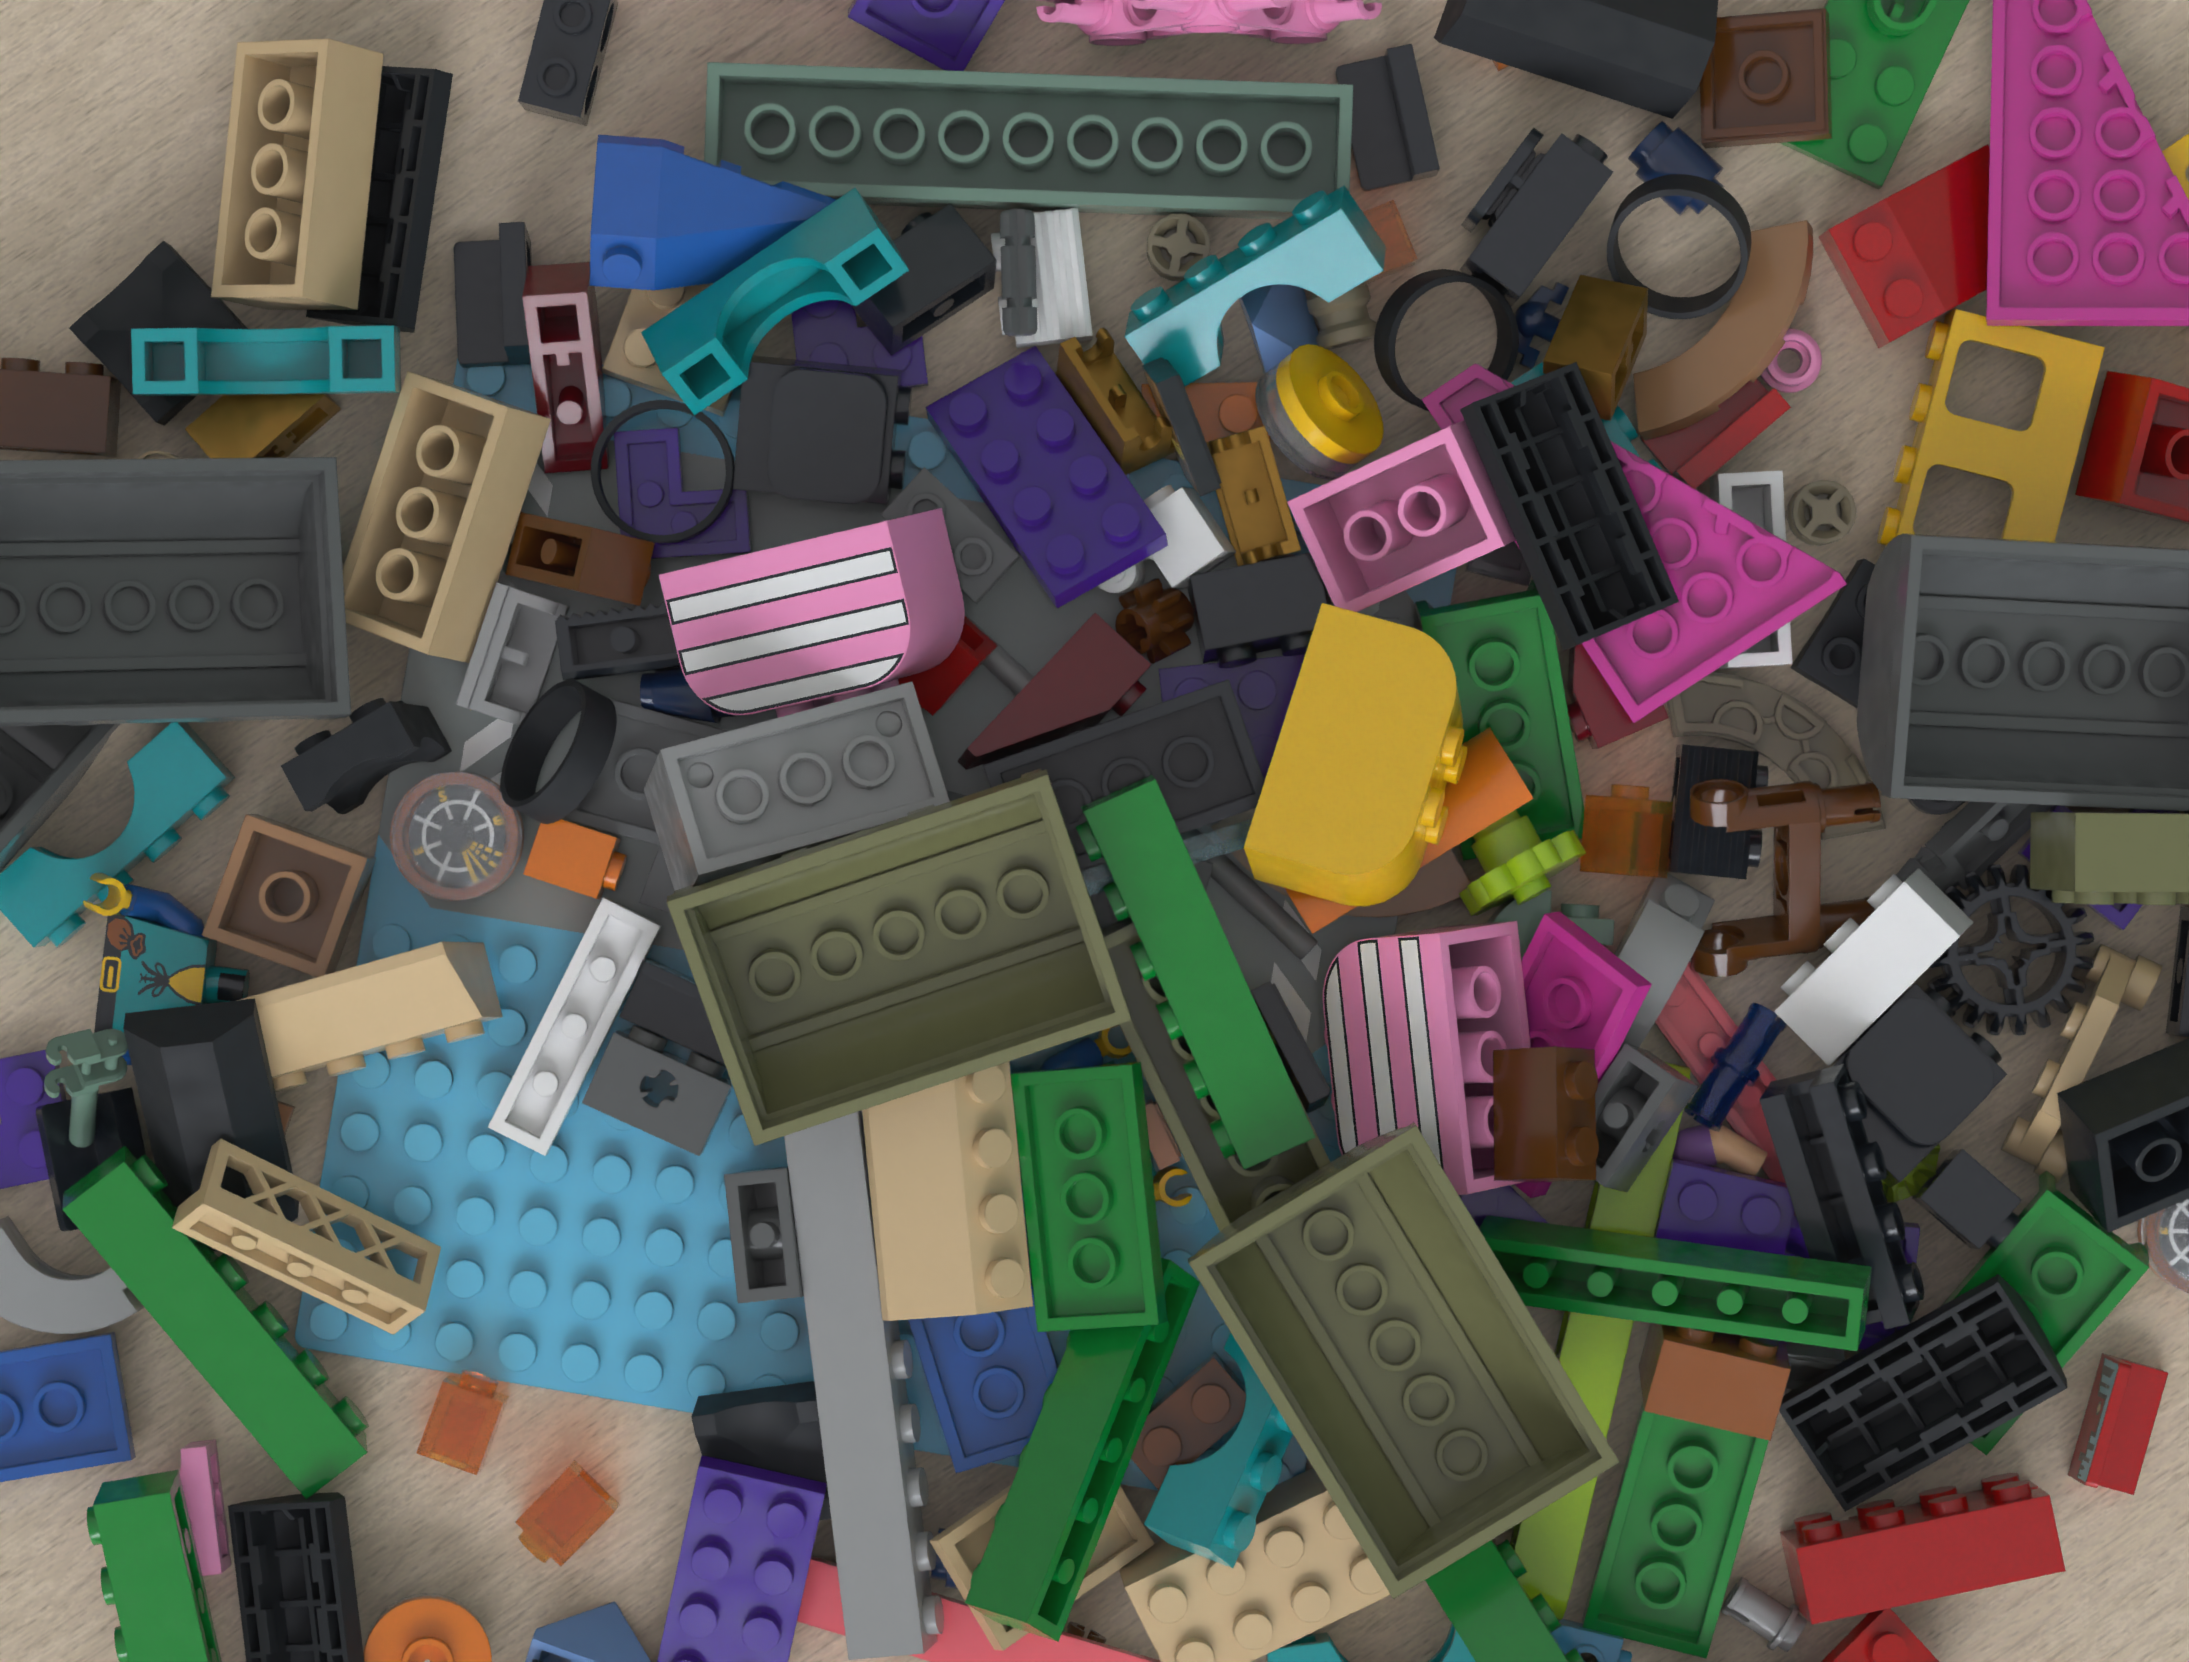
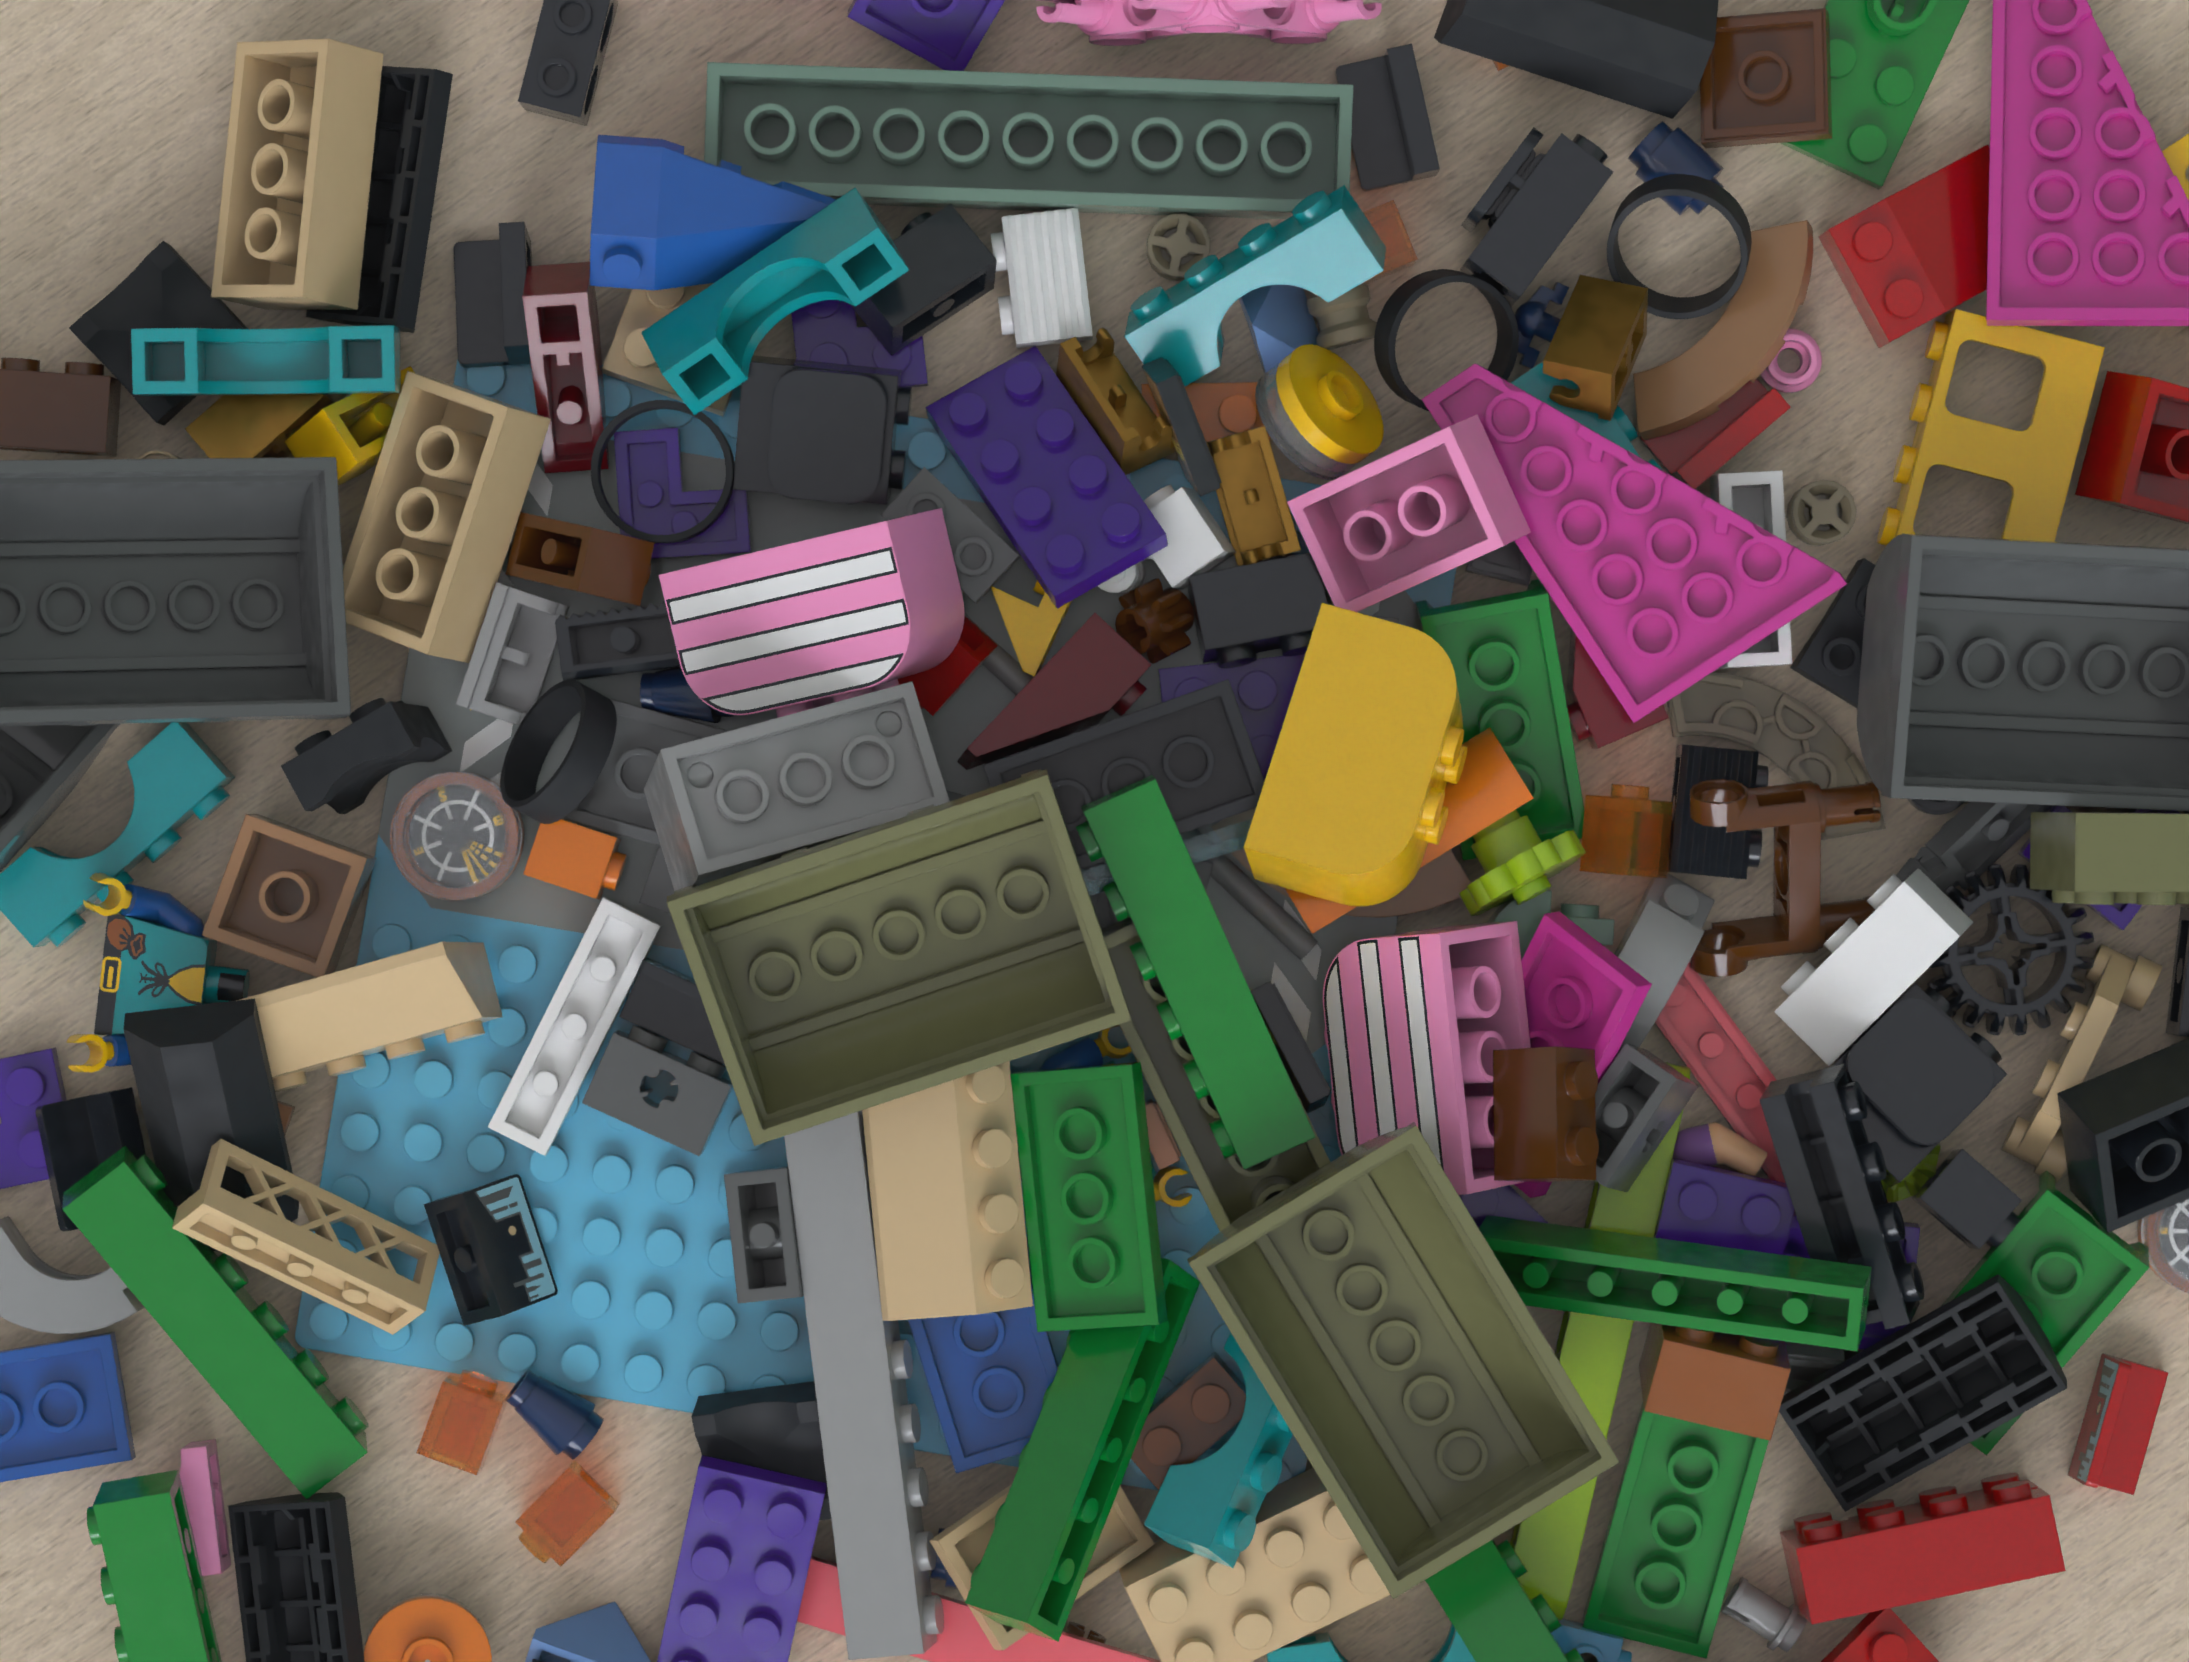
(95, 1062): sand green piece -> none
(349, 431): none -> yellow slope
(491, 1250): none -> black panel
(555, 1414): none -> dark blue cone
(1018, 272): dark grey axle -> none
(1030, 627): none -> yellow slope
(1569, 505): black piece -> none
(1735, 1066): clear blue pin -> none

